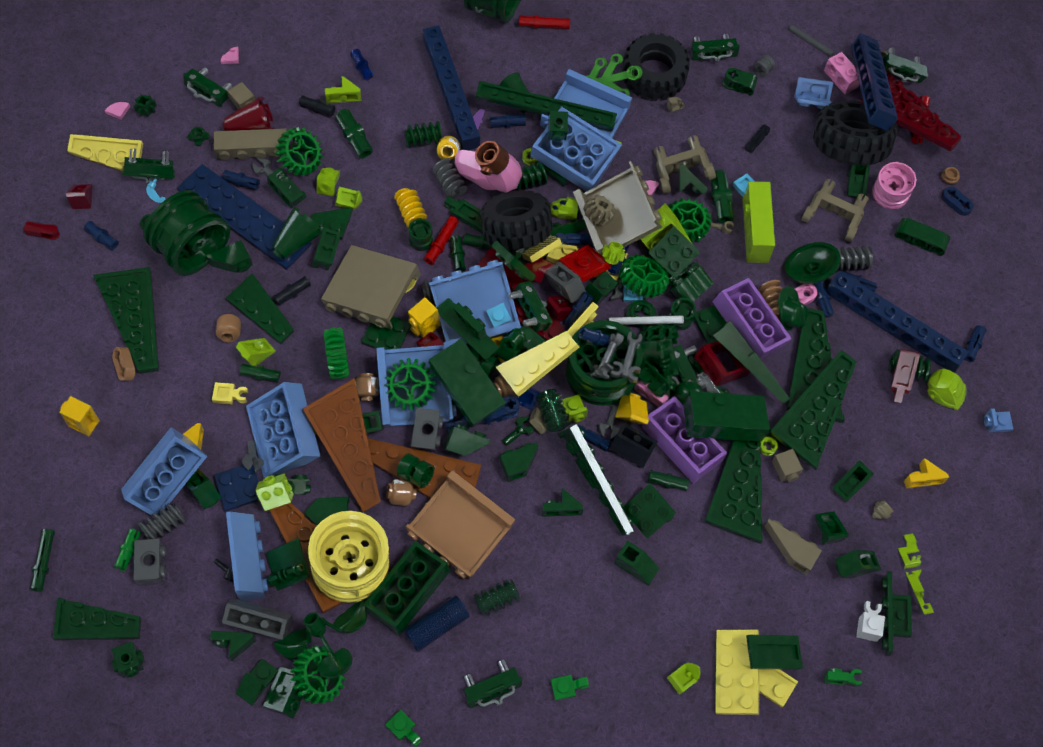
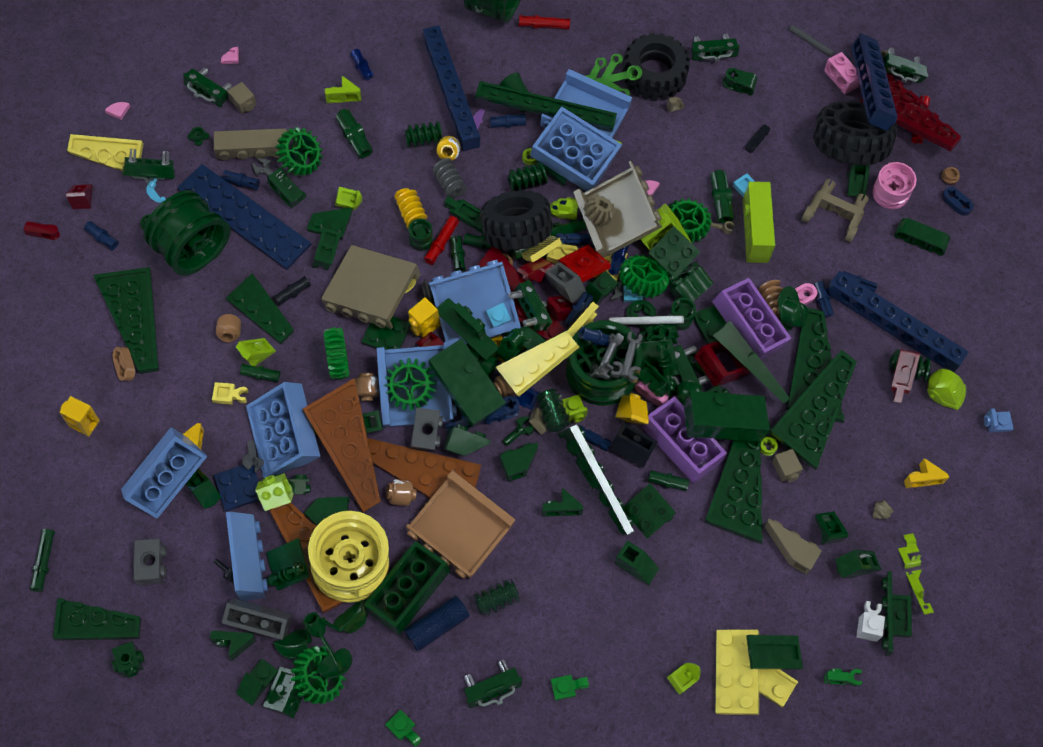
(127, 550): green pin -> none
(144, 105): dark green gear -> none
(162, 522): dark grey piece -> none
(231, 258): dark green slope -> none
(250, 117): dark red cone -> none
(295, 234): dark green cone -> none
(317, 105): black pin -> none
(326, 181): lime bracket -> none
(415, 470): dark green wheel -> none
(489, 167): bright pink piece -> none
(512, 261): dark green plate -> none
(557, 125): dark green brick -> none
(610, 424): dark grey bar -> none
(613, 253): lime gear -> none
(687, 177): dark green slope -> none
(693, 157): dark tan connector -> none
(705, 382): clear slope -> none
(764, 65): dark grey wheel -> none
(813, 92): medium blue bracket -> none
(813, 263): dark green dish -> none
(853, 481): dark green slope -> none
(856, 256): dark grey piece -> none
(977, 336): dark blue pin -> none

